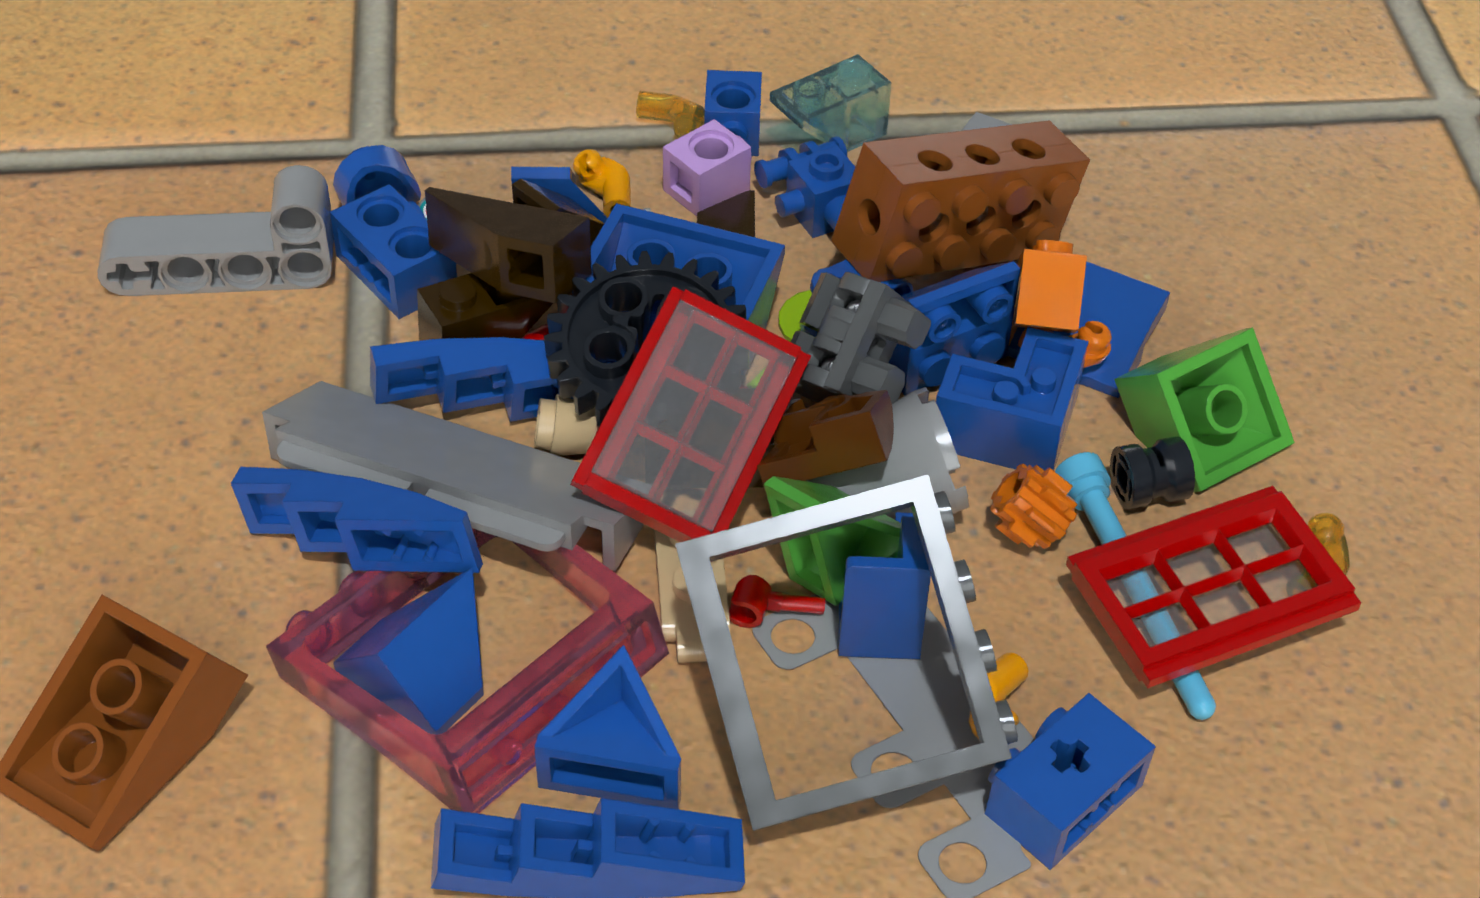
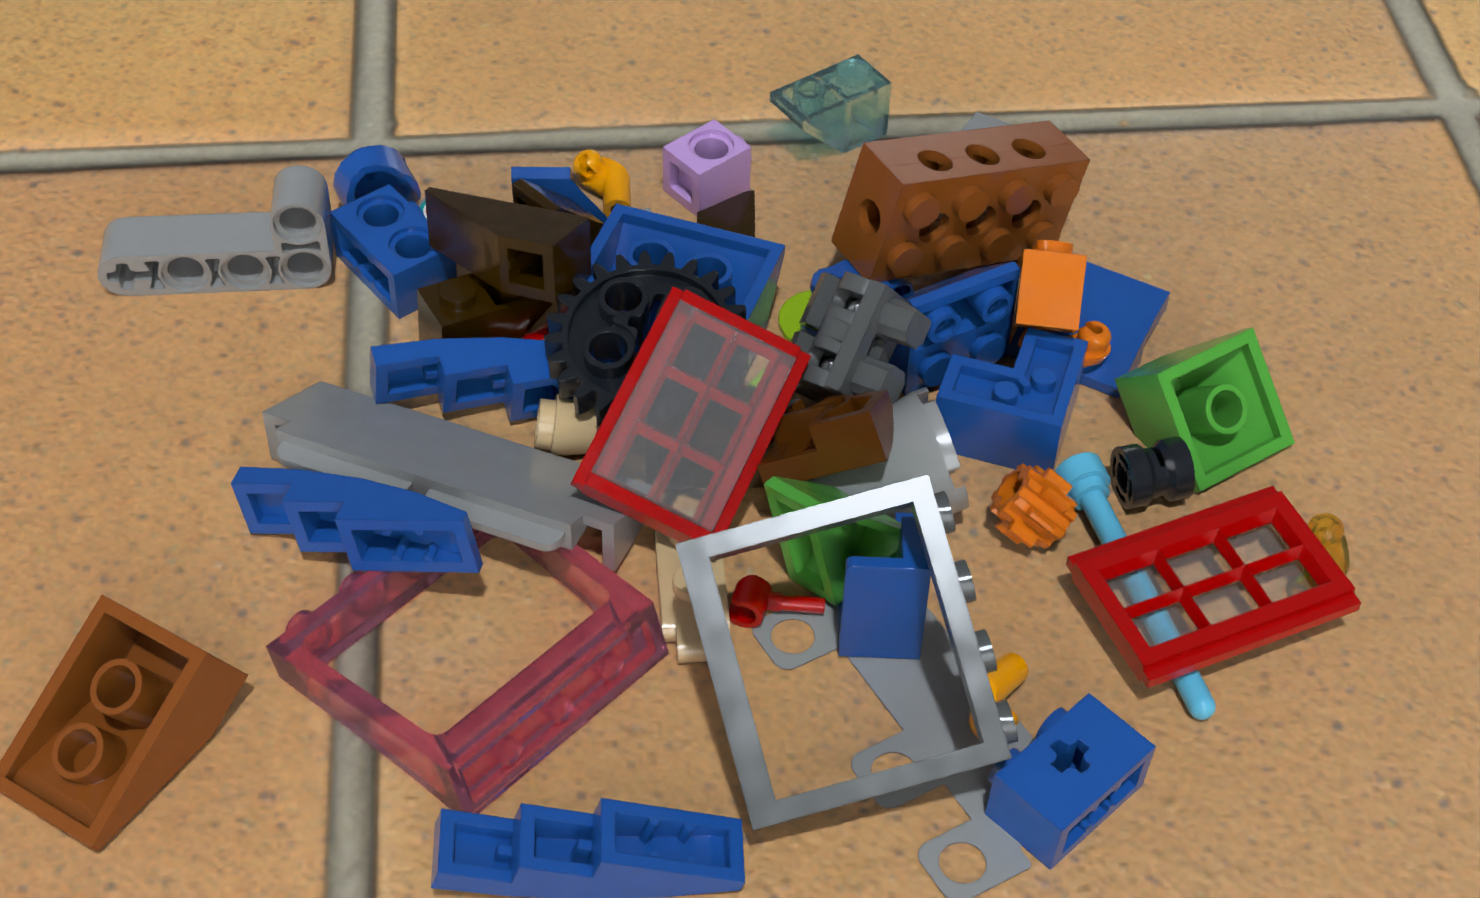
(423, 657): blue slope -> none
(611, 742): blue slope -> none
(670, 108): clear yellow arm -> none
(735, 102): blue brick -> none
(815, 183): blue piece -> none

